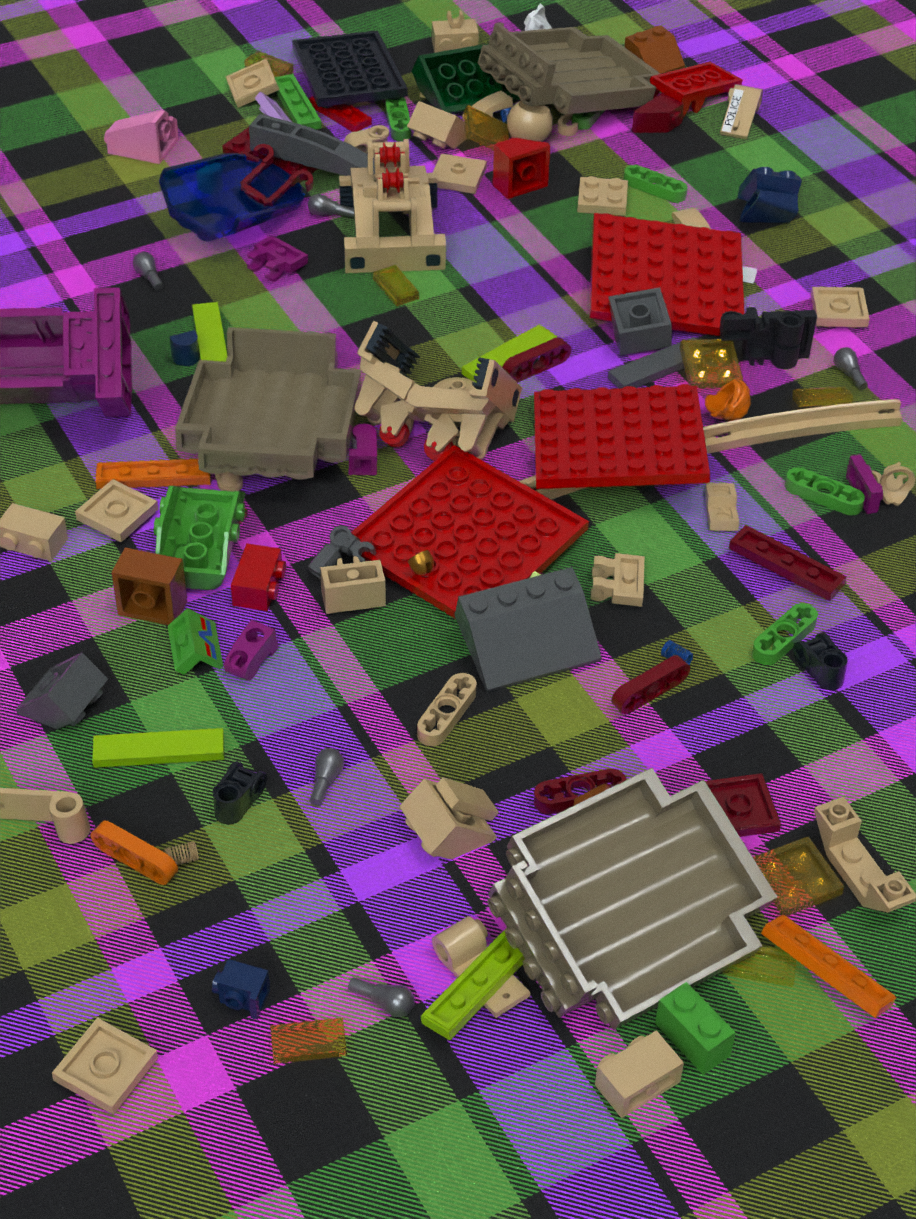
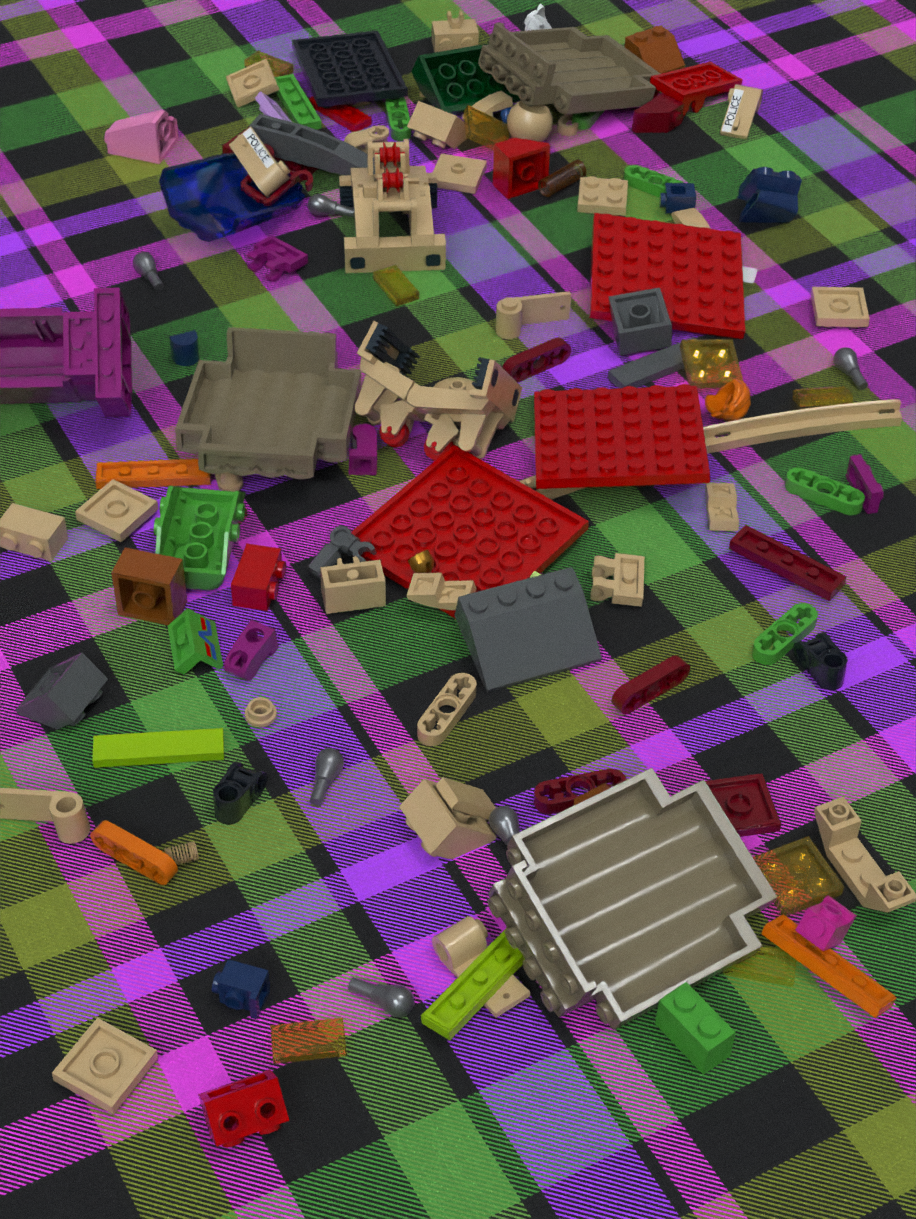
(209, 332): lime tile -> none
(244, 1108): none -> red brick
(259, 163): none -> tan door
(260, 712): none -> tan plate
(435, 592): none -> tan slope
(504, 822): none -> flat silver piece
(517, 311): none -> tan door
(523, 342): lime tile -> none
(551, 184): none -> reddish brown piece
(638, 1073): tan brick -> none
(678, 197): none -> dark blue brick
(688, 656): blue piece -> none
(773, 337): black plate -> none
(825, 923): none -> dark pink brick
(893, 489): tan piece -> none

